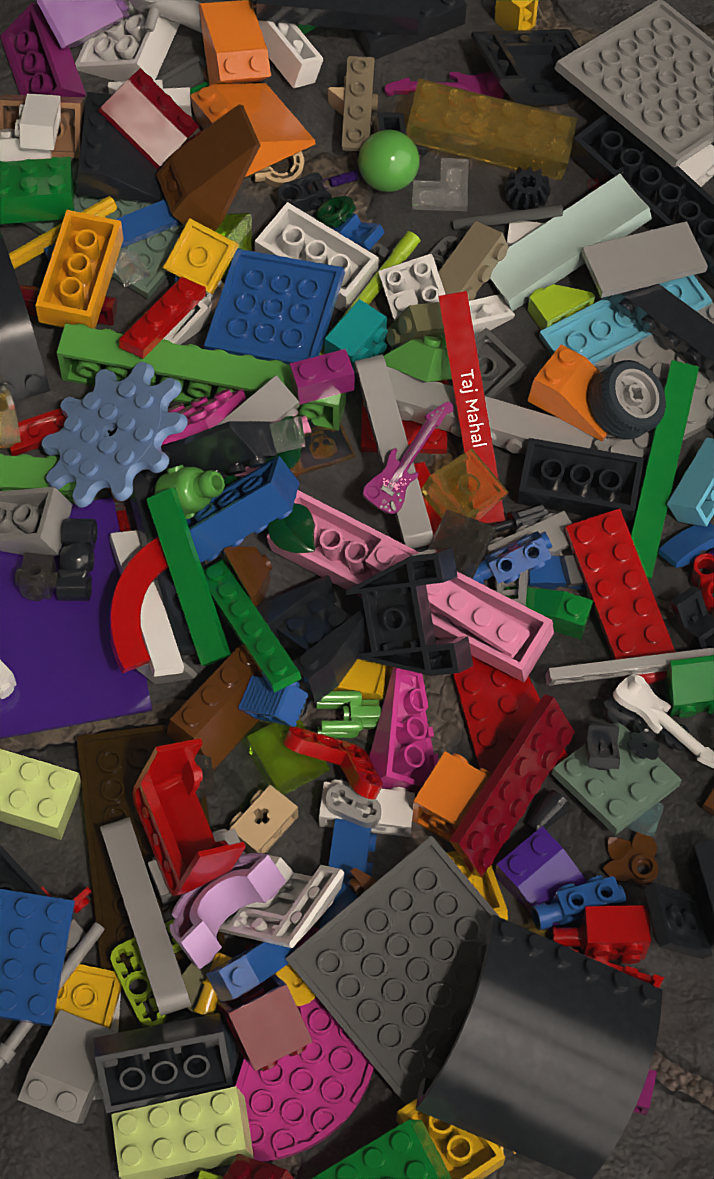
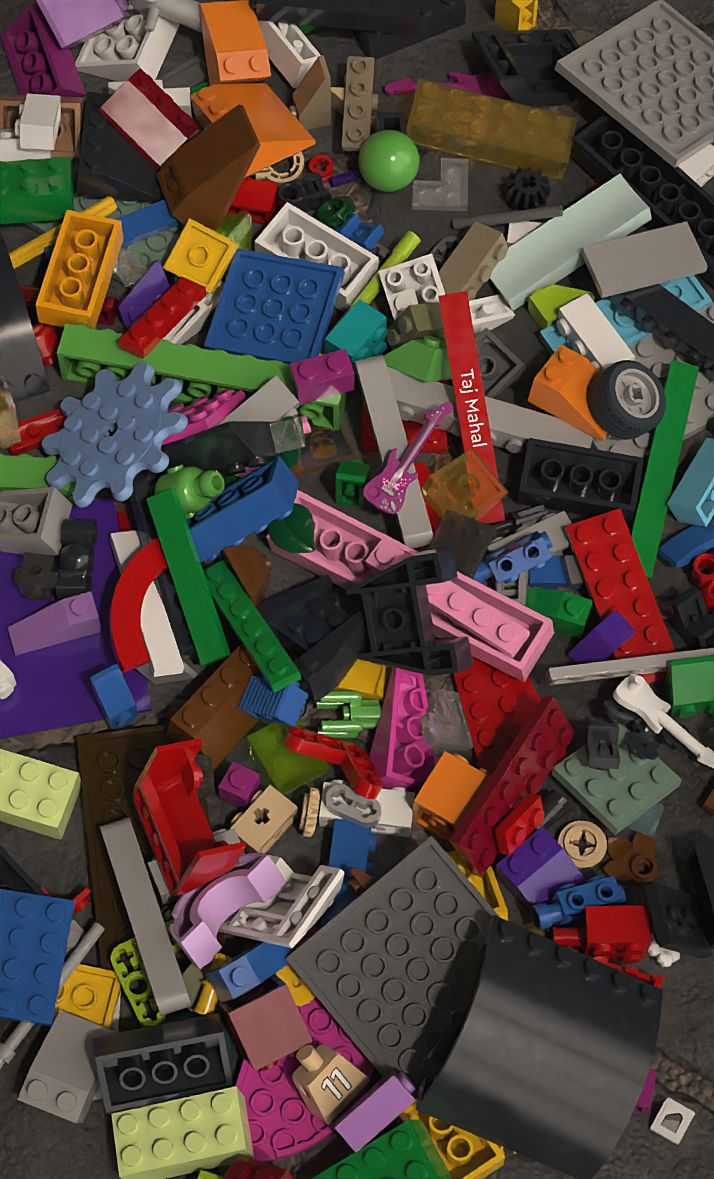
(47, 342): none -> red head
(56, 624): none -> medium lavender slope
(114, 697): none -> blue slope
(143, 295): none -> dark purple wing
(239, 786): none -> magenta brick
(256, 198): none -> red brick
(309, 812): none -> tan gear
(313, 97): none -> dark tan slope
(324, 161): none -> red bush
(326, 1081): none -> tan torso
(350, 481): none -> green slope
(375, 1109): none -> medium lavender brick
(448, 725): none -> clear plate
(520, 824): none -> red plate
(592, 333): none -> white brick
(593, 837): none -> tan gear
(602, 640): none -> dark purple slope
(665, 956): none -> white plant
(672, 1120): none -> white slope

